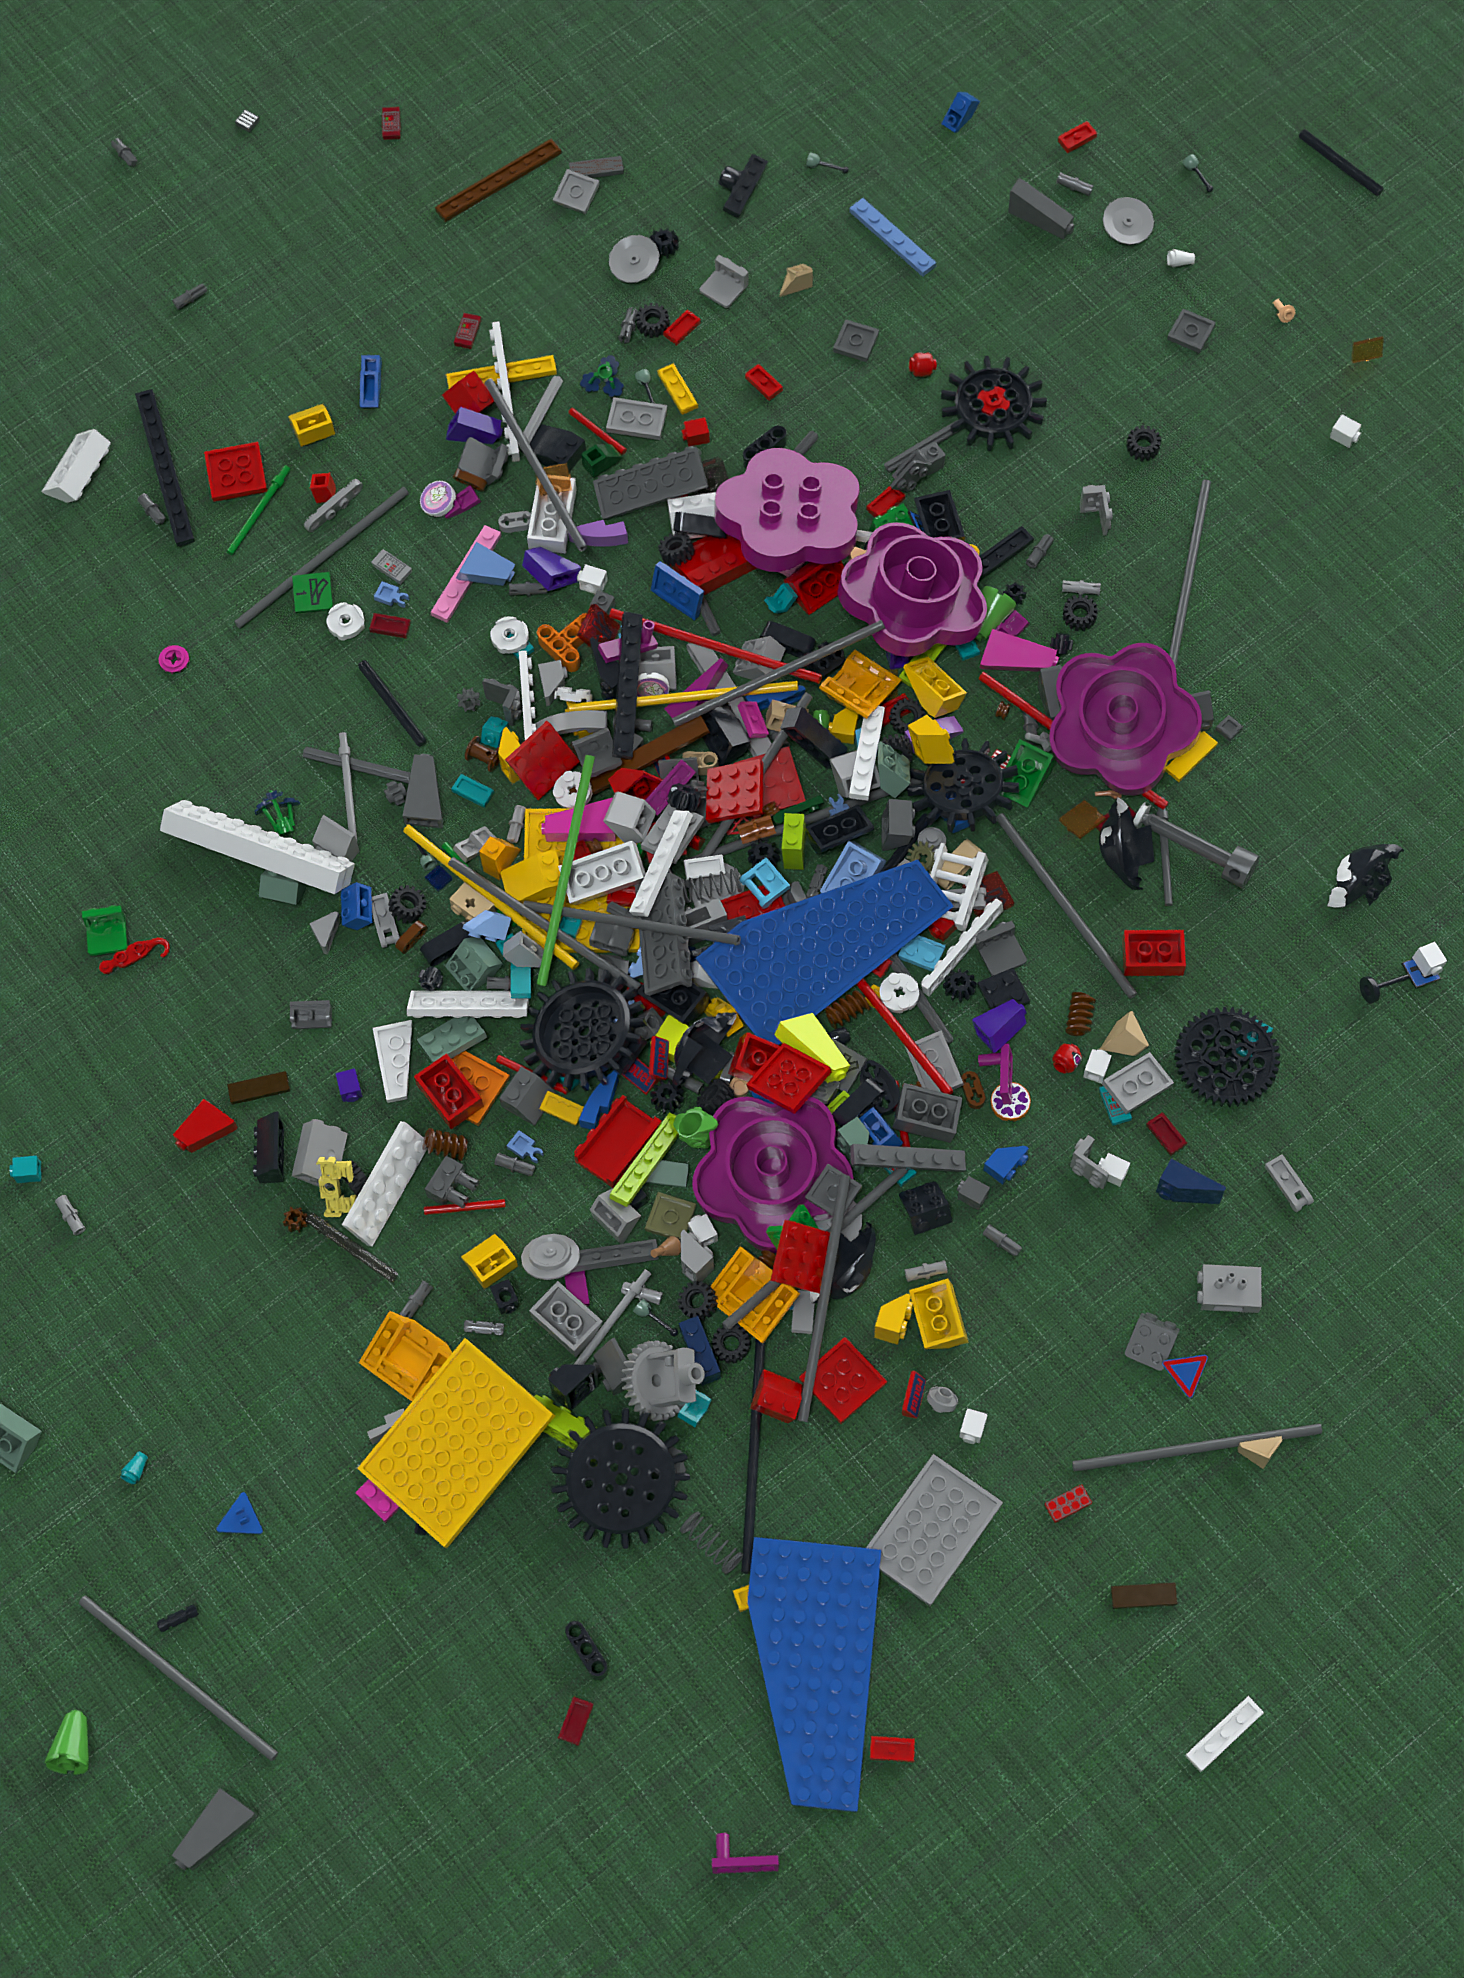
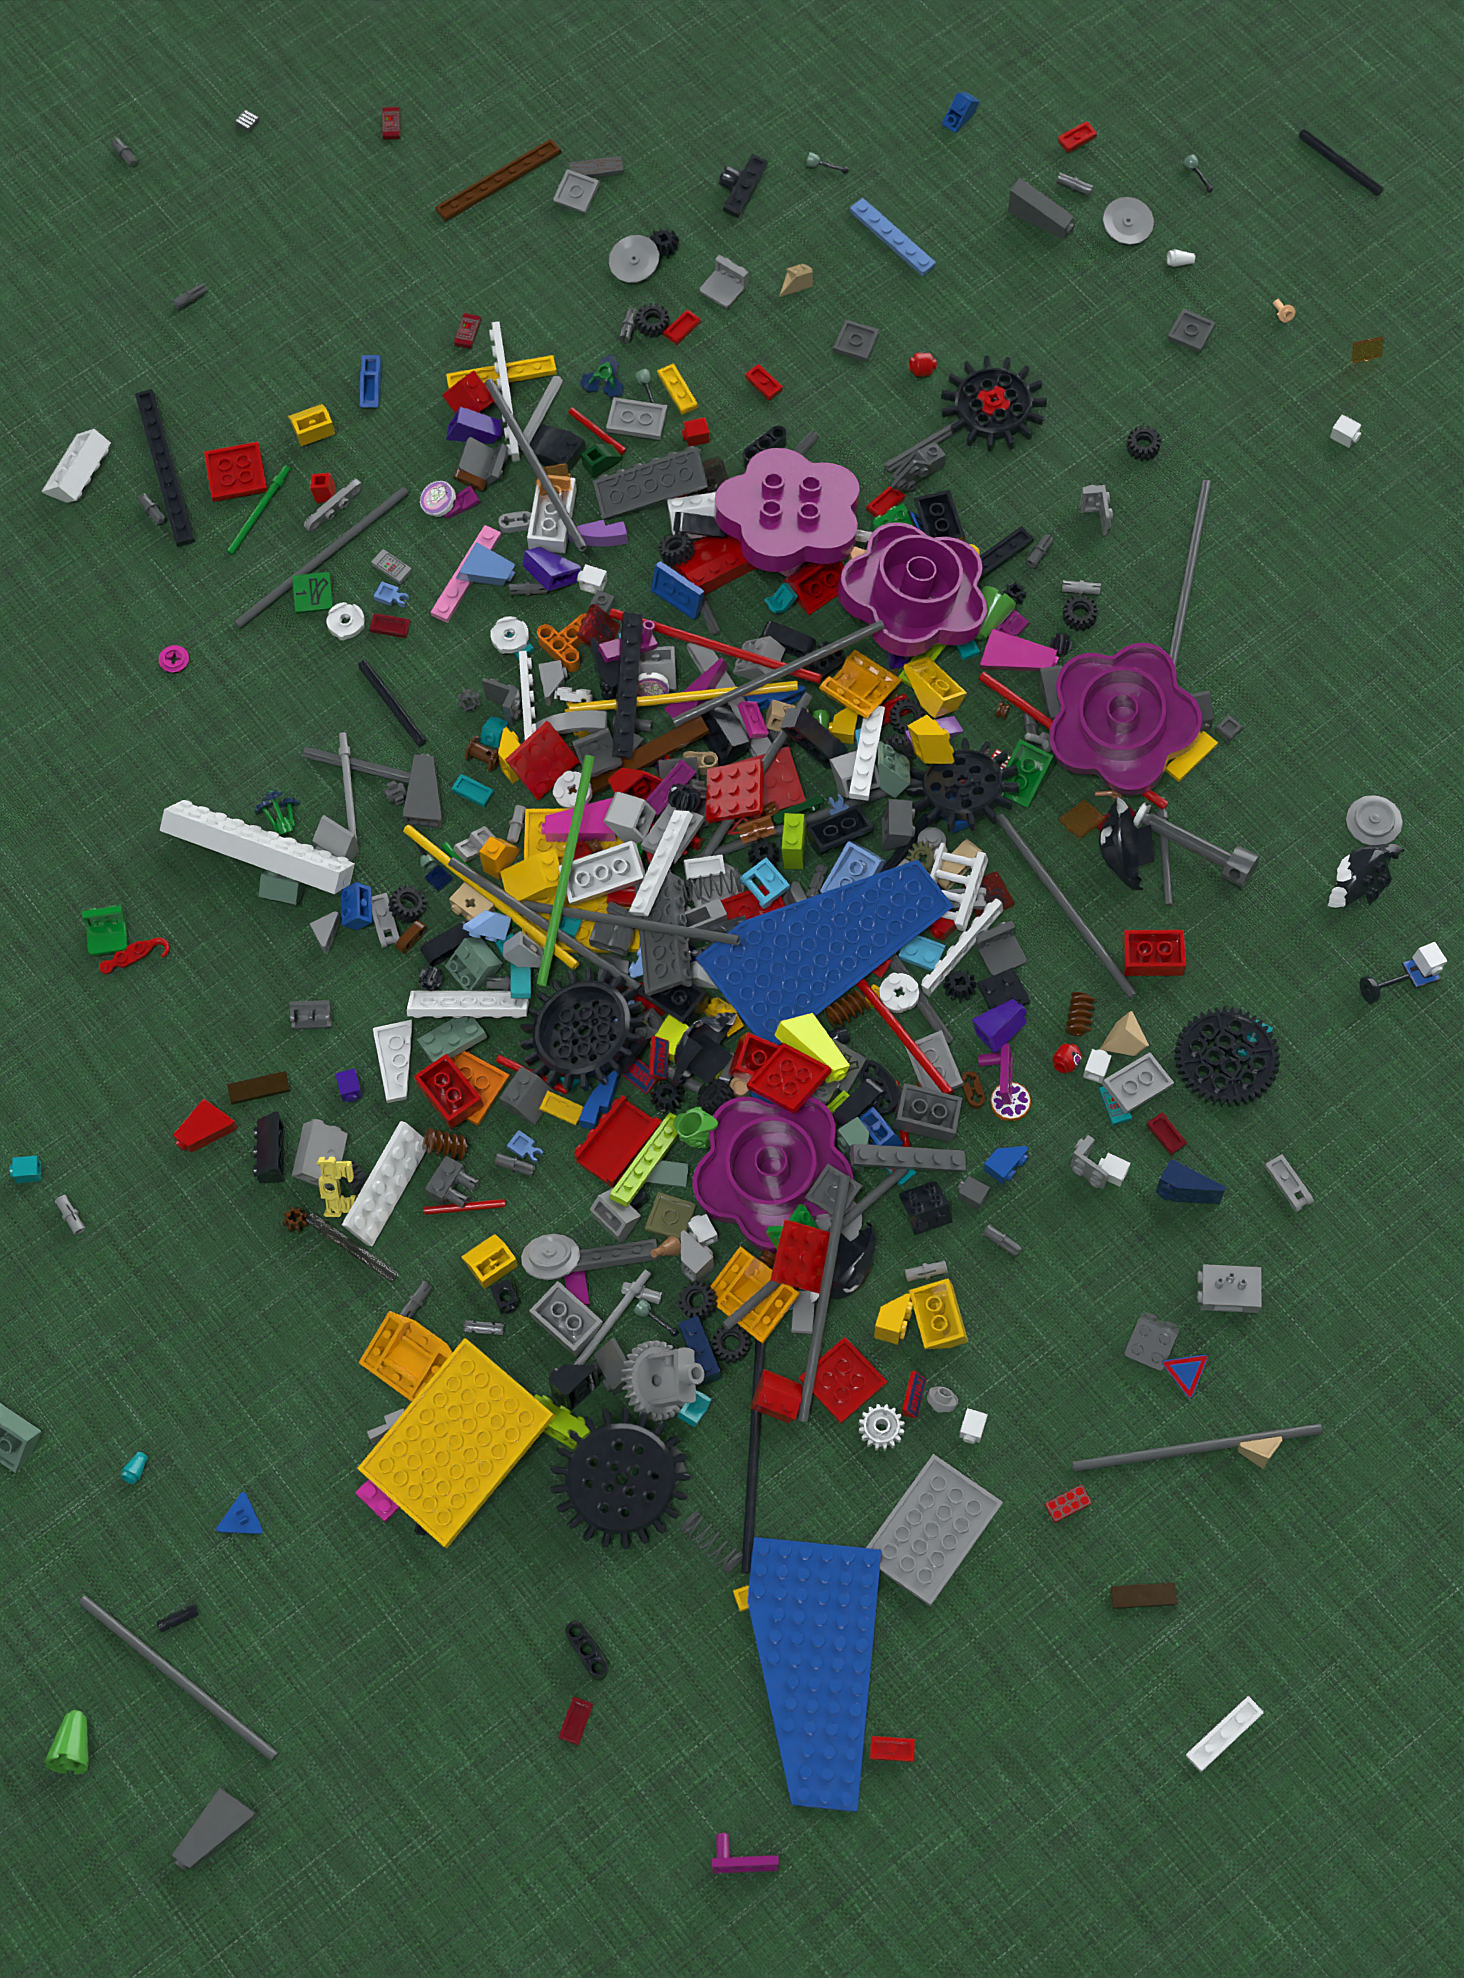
(884, 1416): none -> white gear
(1374, 820): none -> light grey piece

